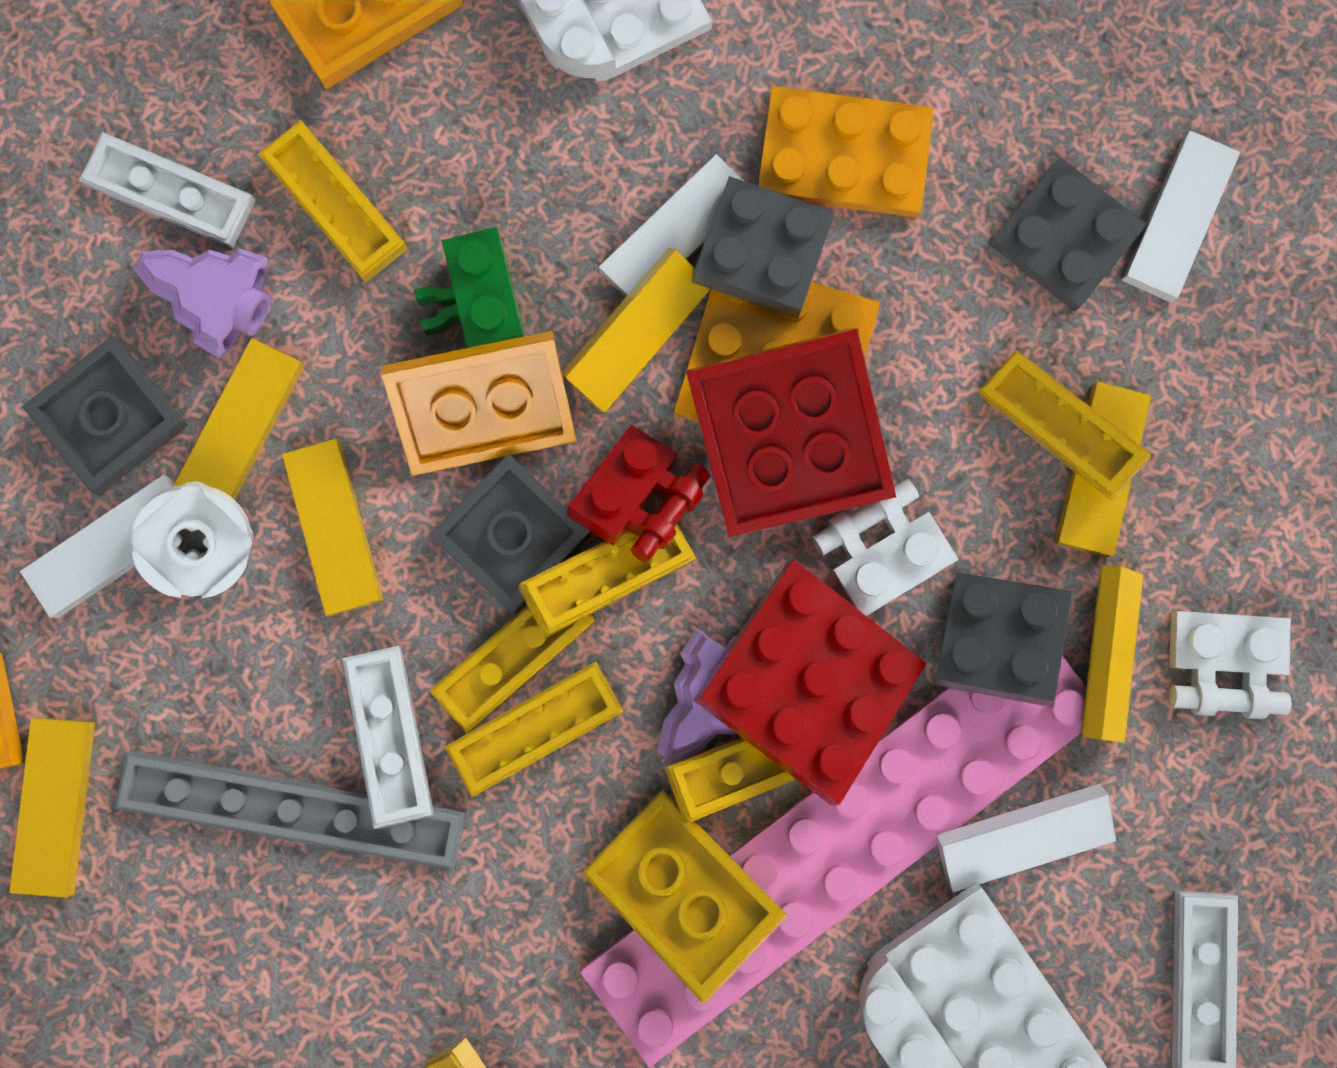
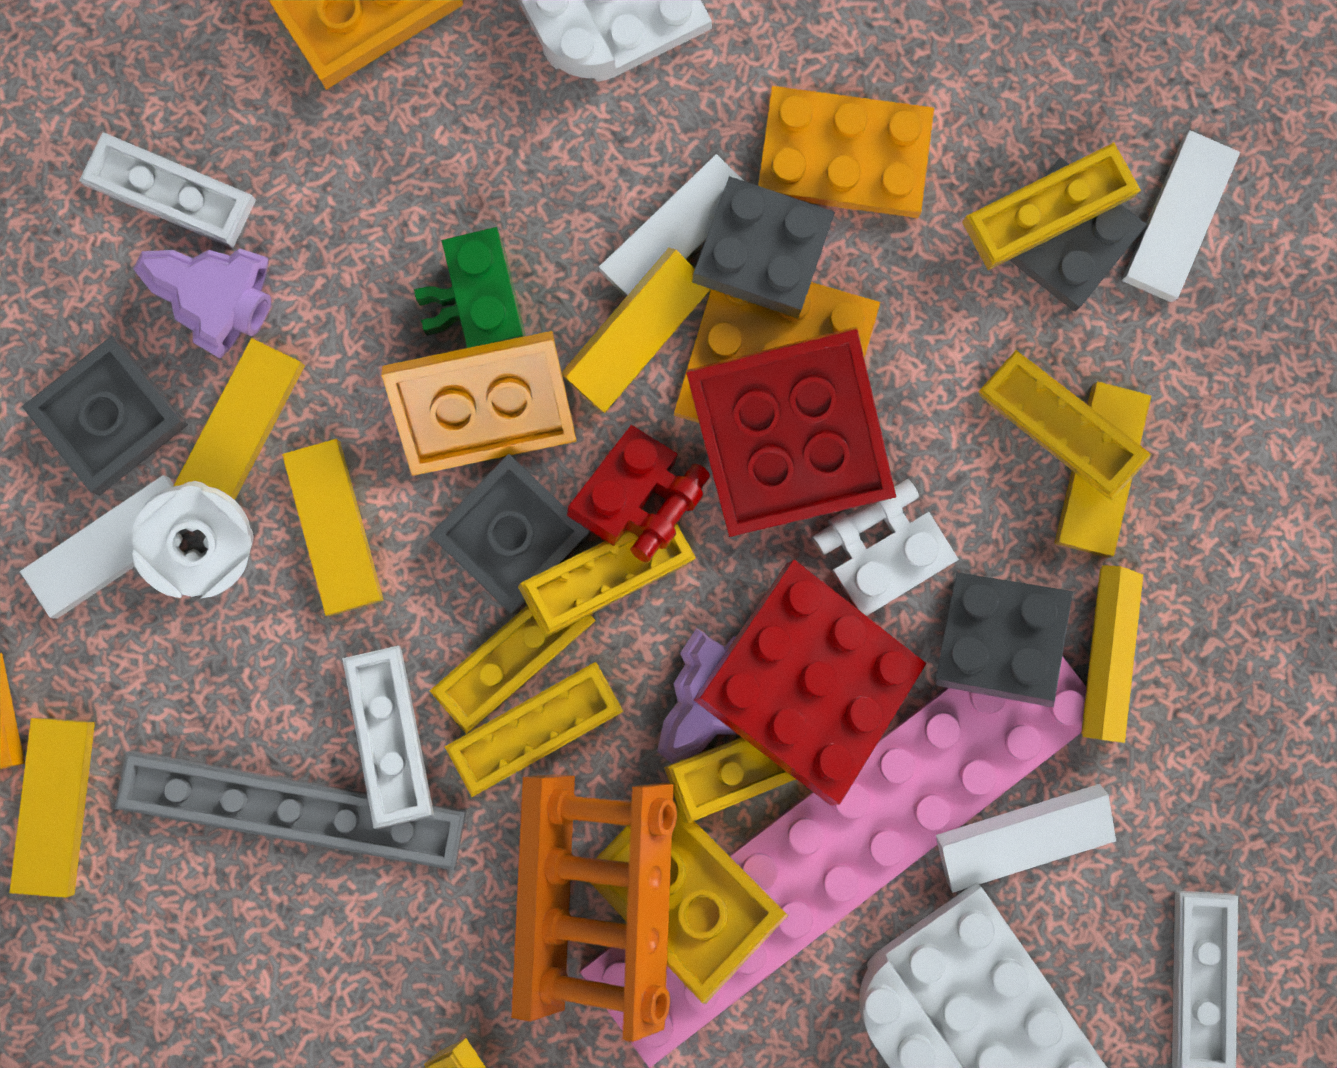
(333, 201): yellow plate -> none
(544, 899): none -> orange fence
(1051, 206): none -> yellow tile
(1230, 644): white plate -> none

